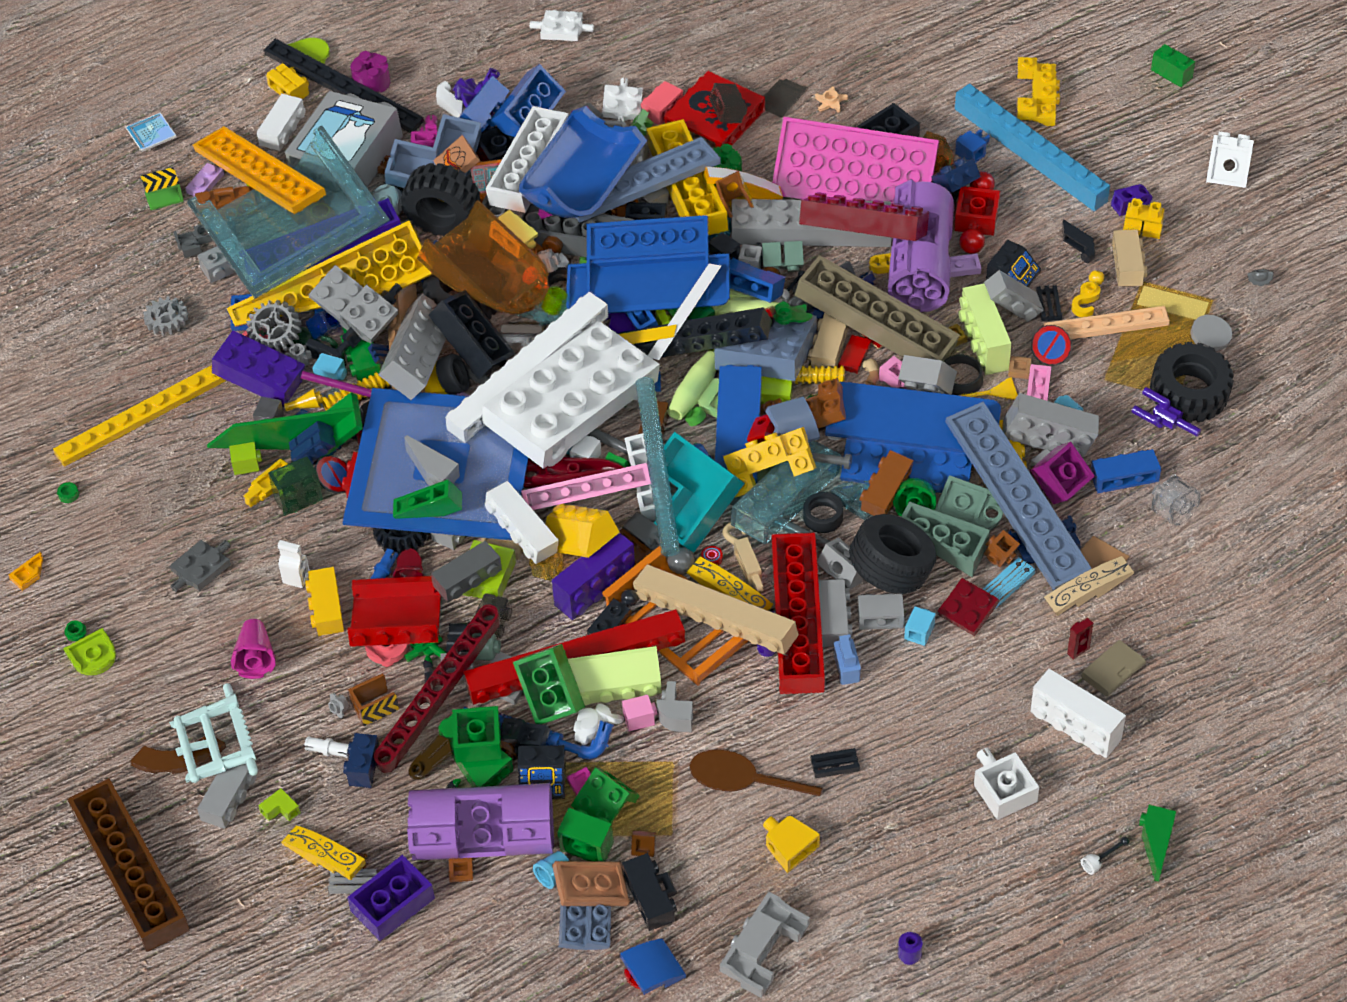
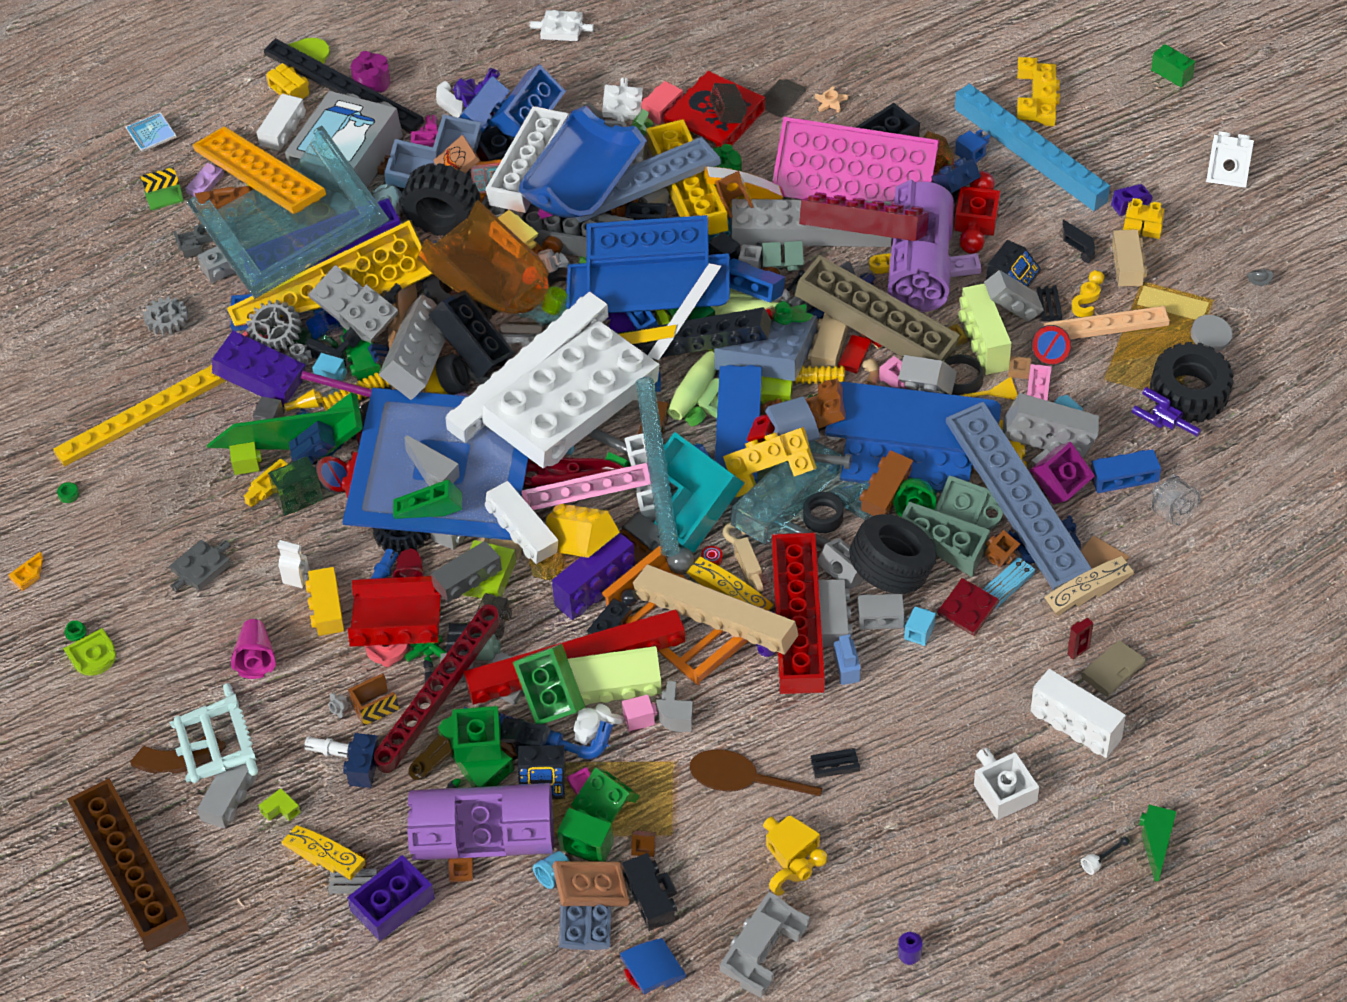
(586, 448): white brick -> none
(798, 870): none -> yellow piece

